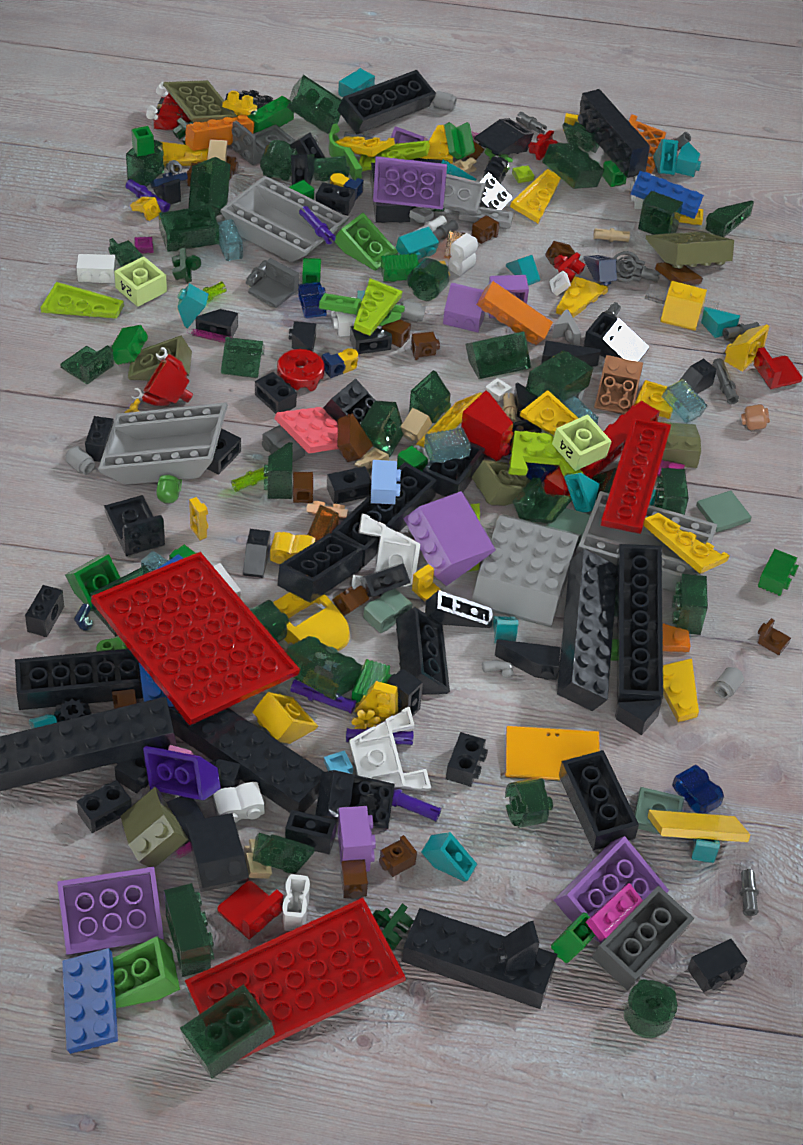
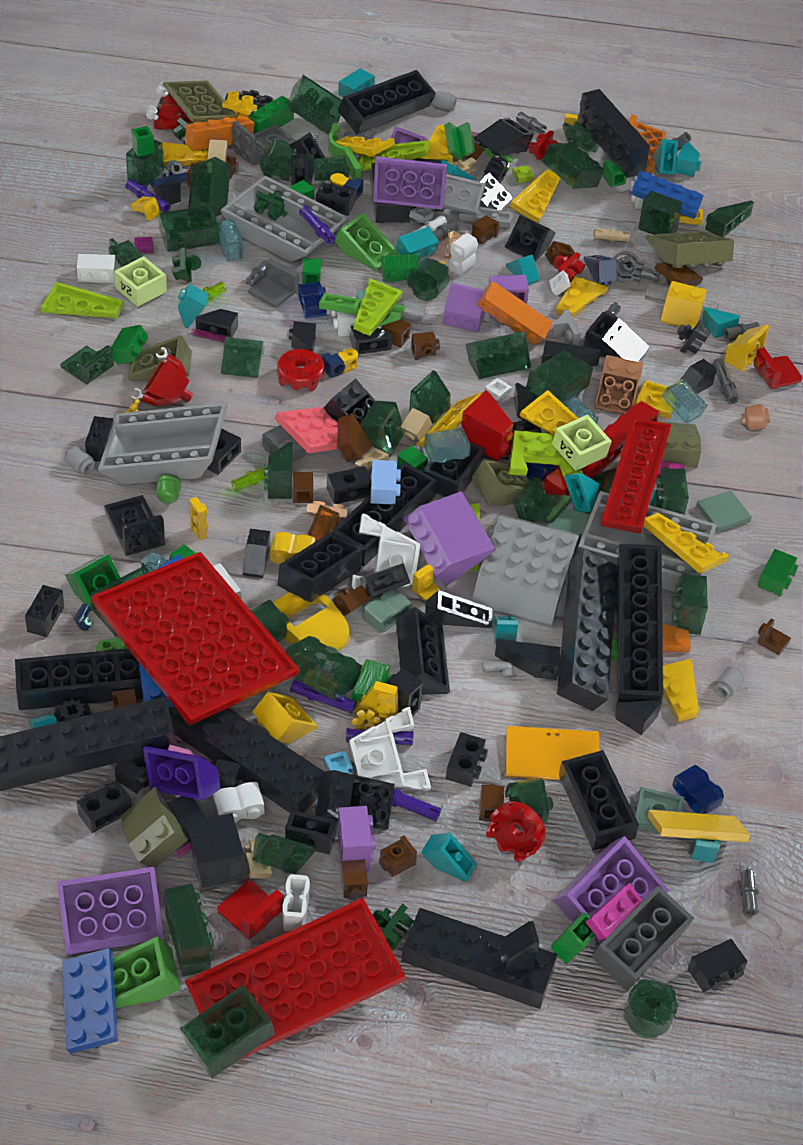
(272, 202): none -> dark green hips
(275, 393): black brick -> none
(490, 799): none -> reddish brown brick
(509, 406): tan pin -> none
(509, 838): none -> red plate
(529, 238): none -> black slope
(690, 335): none -> black hips

